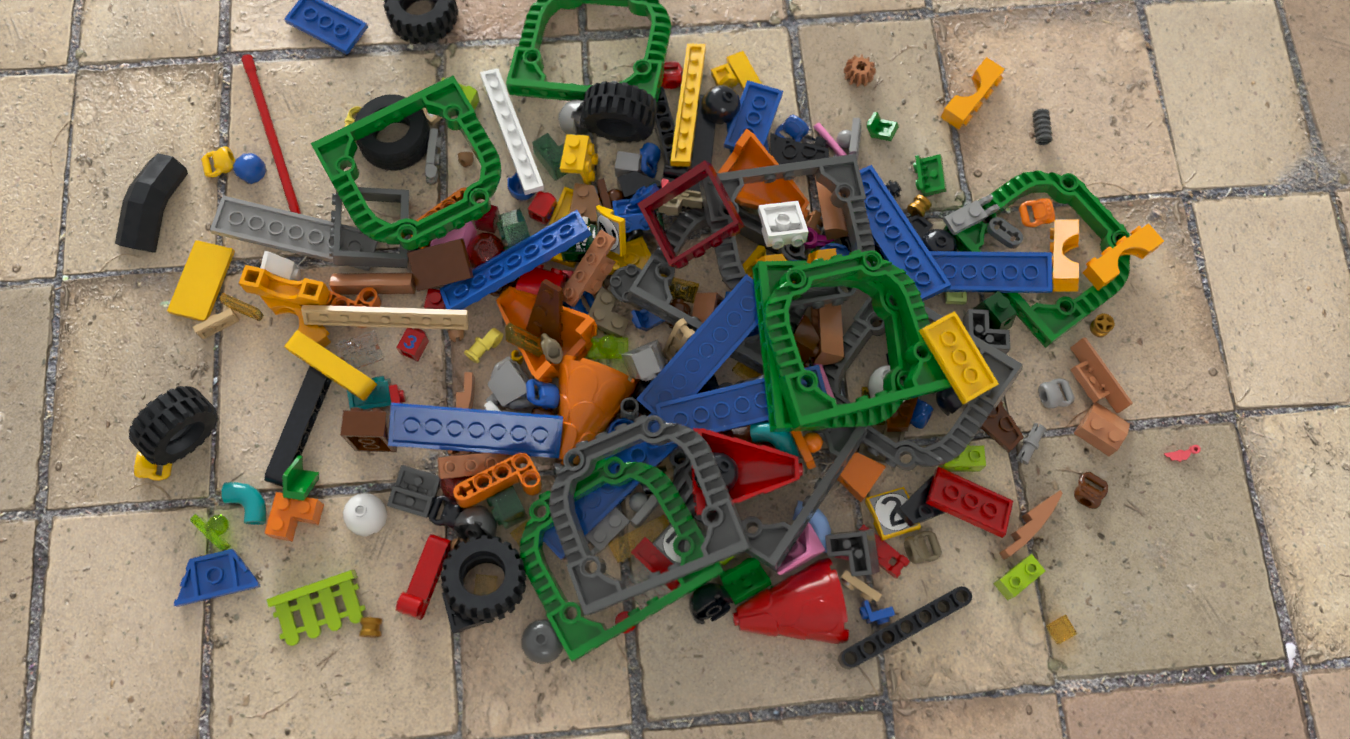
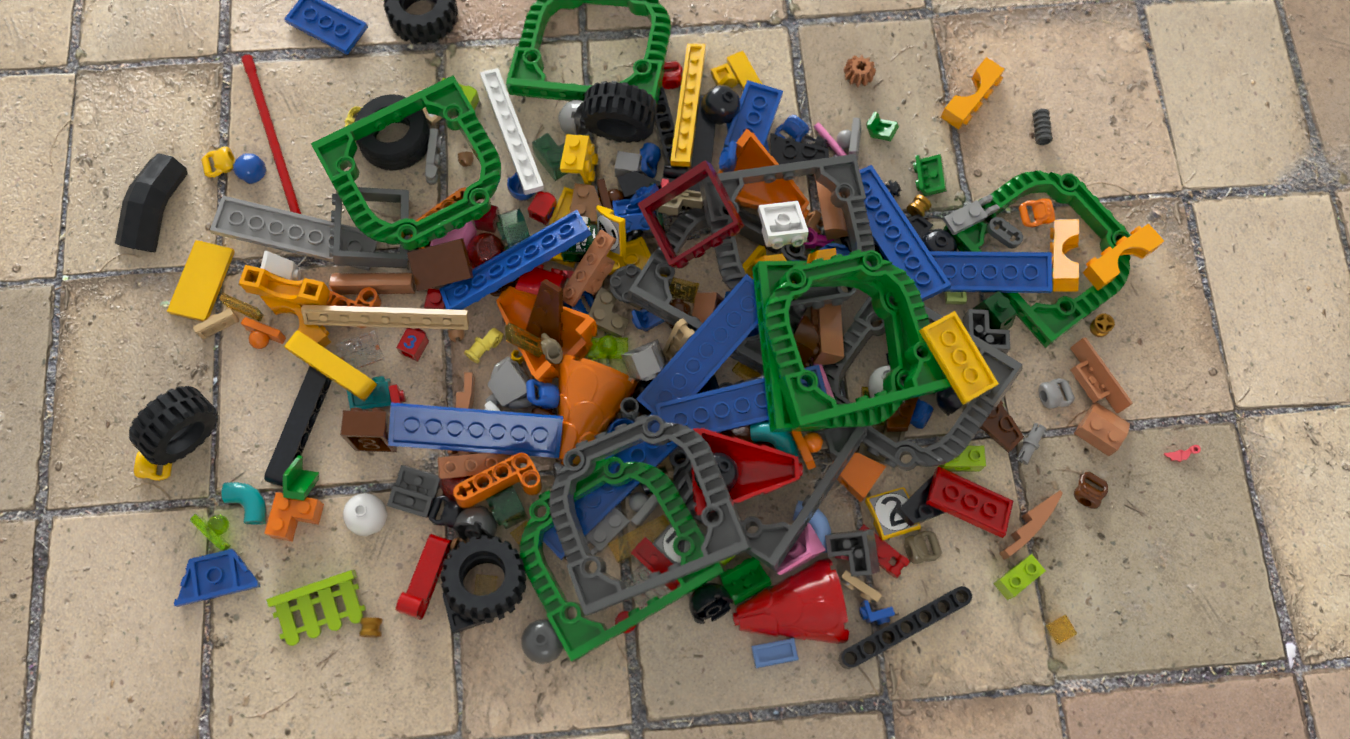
(261, 333): none -> orange tile
(728, 157): none -> blue piece
(774, 653): none -> medium blue tile

